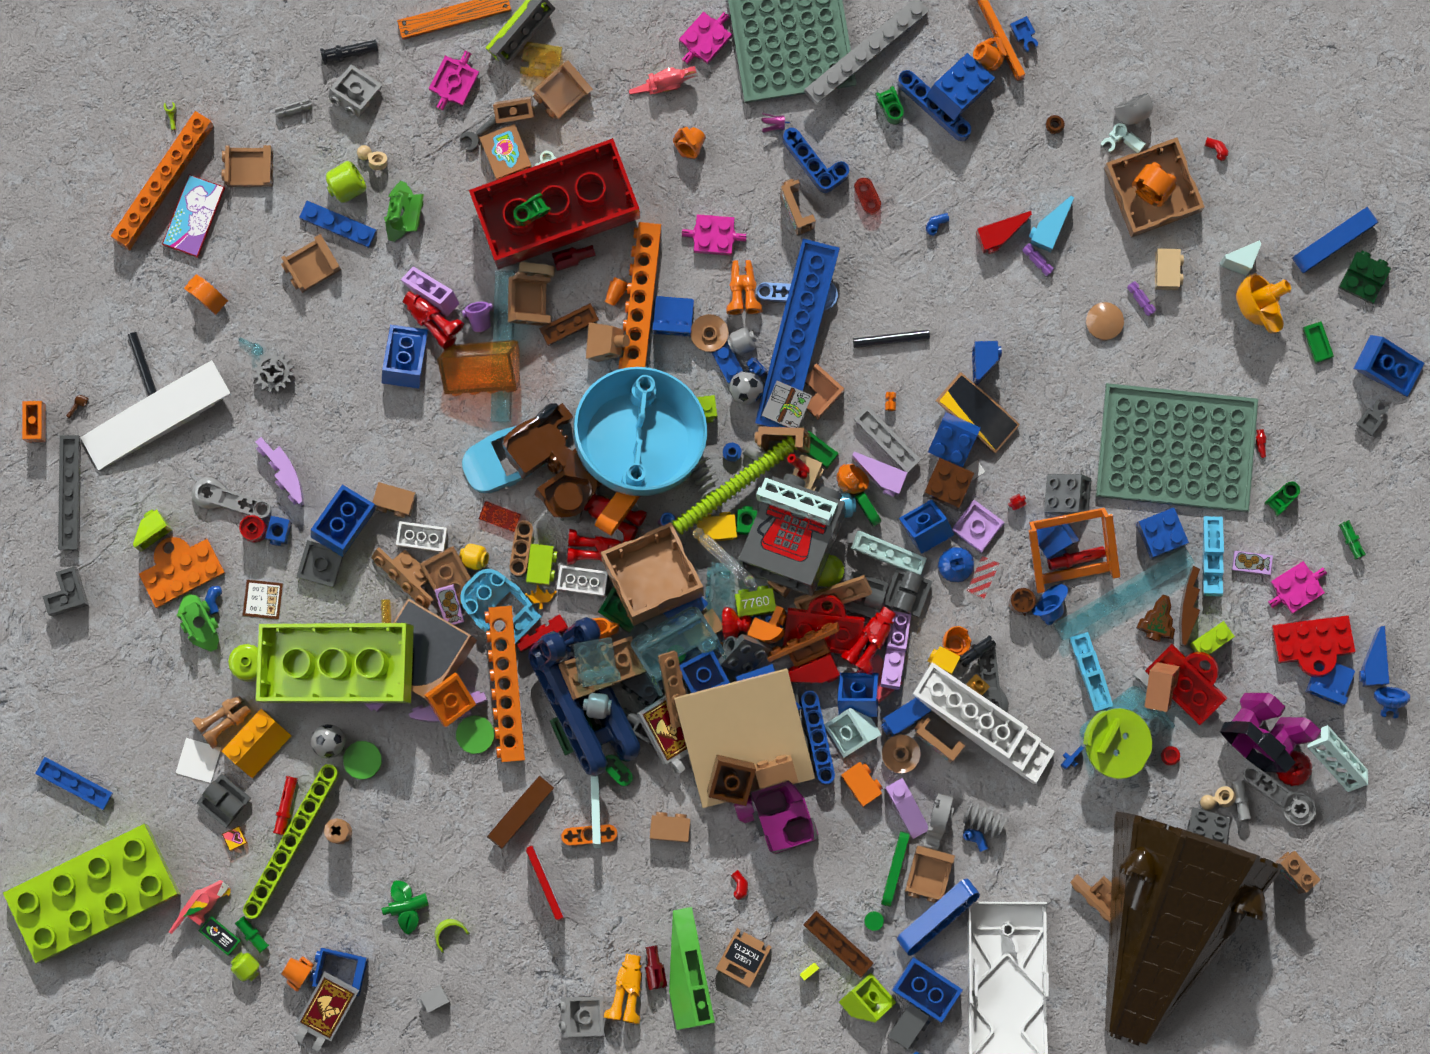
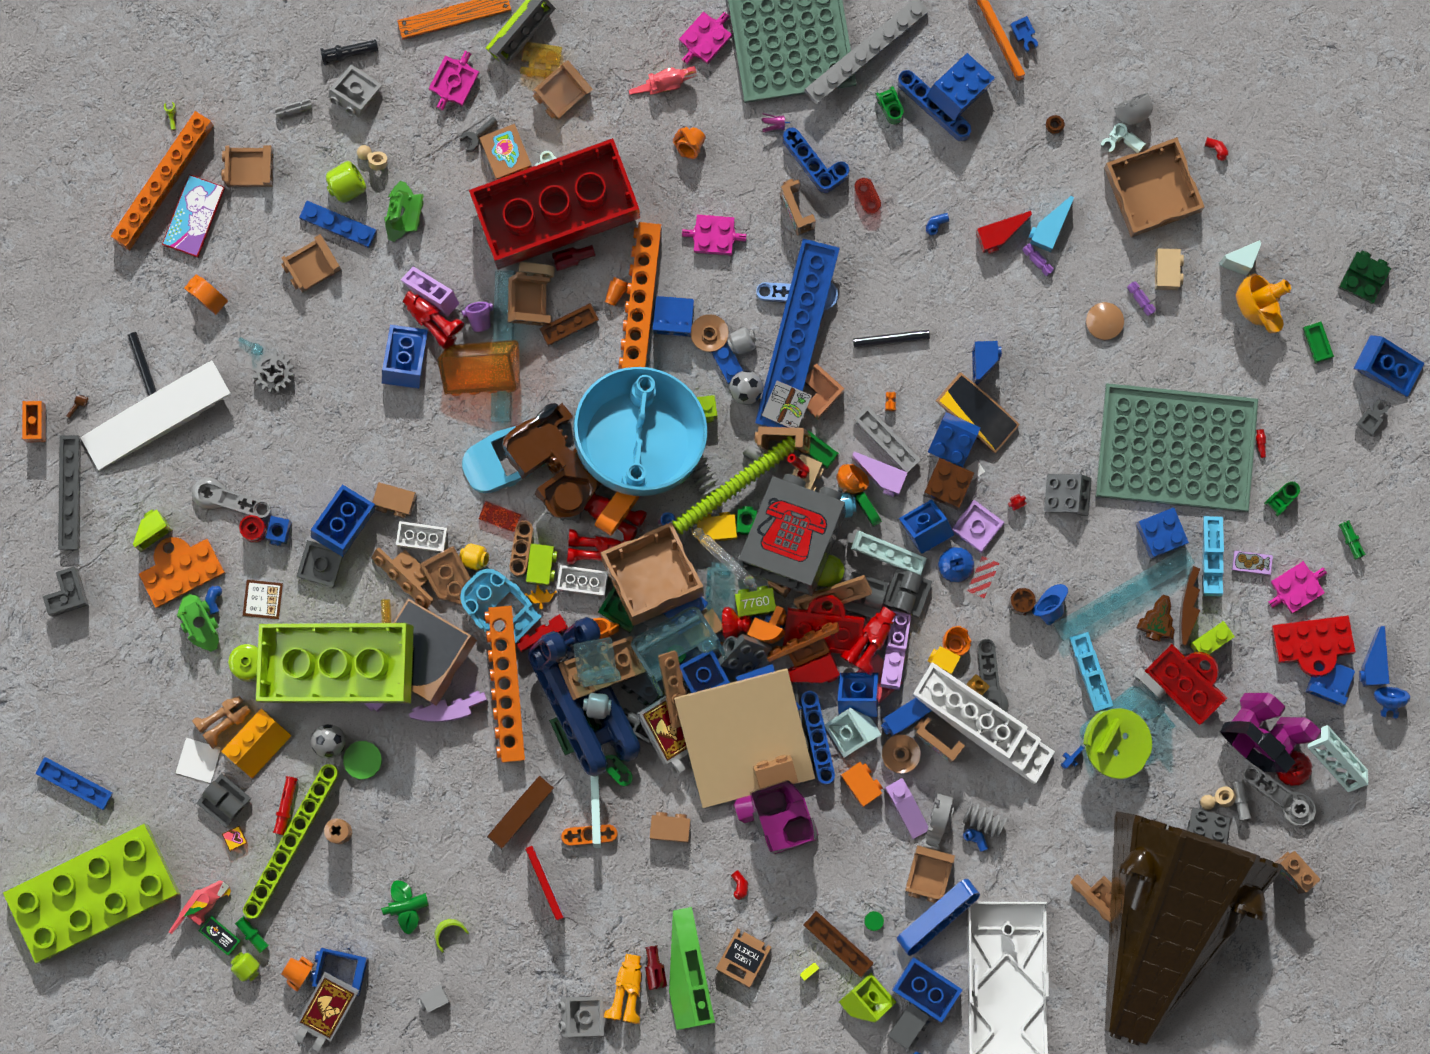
(287, 475): lavender slope -> none
(449, 604): tile -> none
(450, 699): orange tile -> none
(475, 734): bright green tile -> none
(514, 109): medium nougat brick -> none
(532, 209): green piece -> none
(605, 342): medium nougat torso -> none
(731, 780): reddish brown brick -> none
(732, 458): blue plate -> none
(741, 282): orange piece -> none
(756, 367): blue plate -> none
(796, 506): light aqua fence -> none
(895, 869): green beam -> none
(977, 651): black pin -> none
(988, 55): orange piece -> none
(1056, 539): blue plate -> none
(1068, 560): red pin -> none
(1110, 548): orange piece -> none
(1154, 184): orange brick -> none
(1160, 687): nougat panel -> none
(1170, 755): red plate -> none
(1335, 240): blue beam -> none

